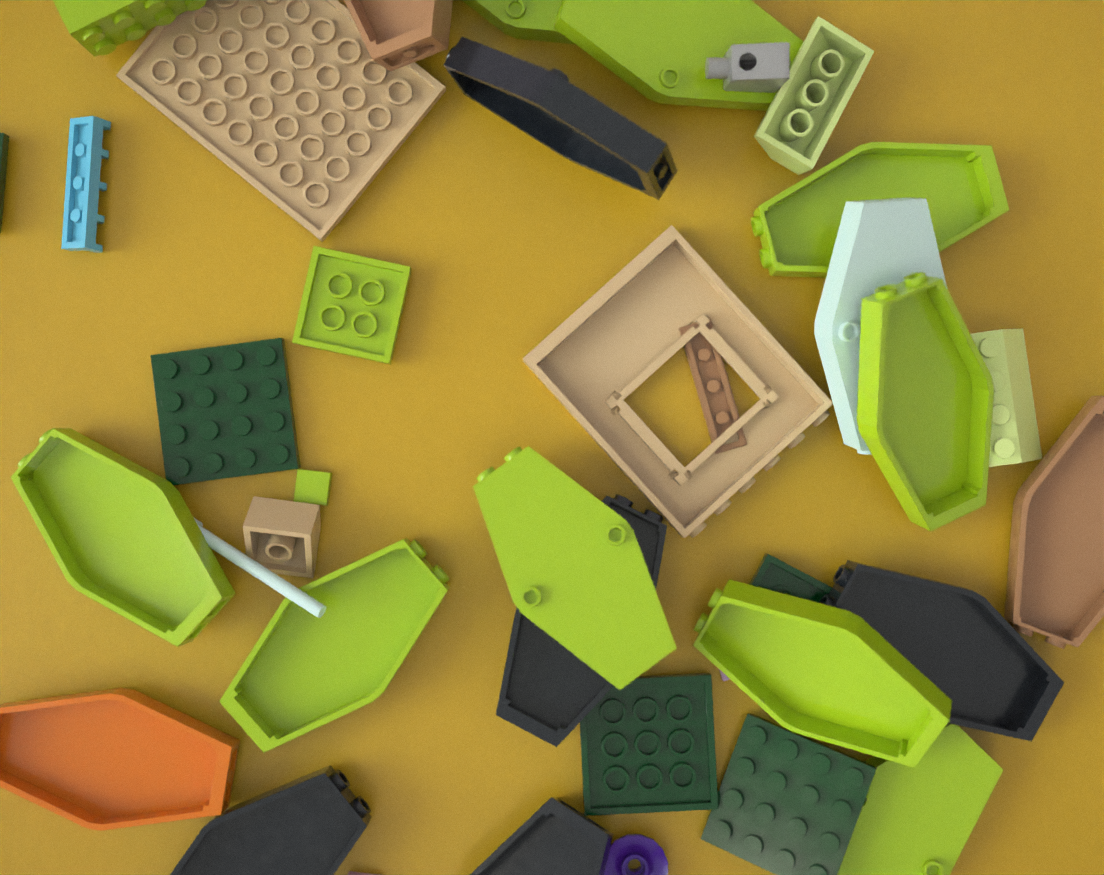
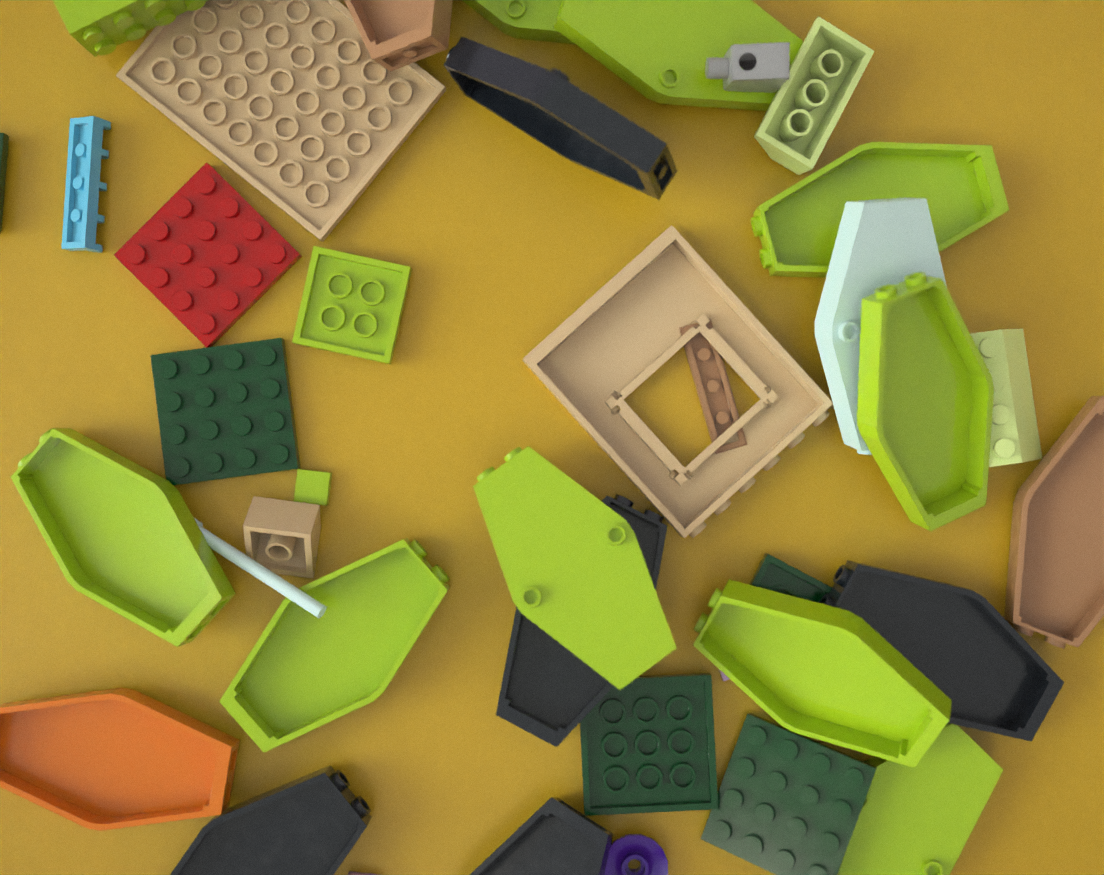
(207, 255): none -> red plate

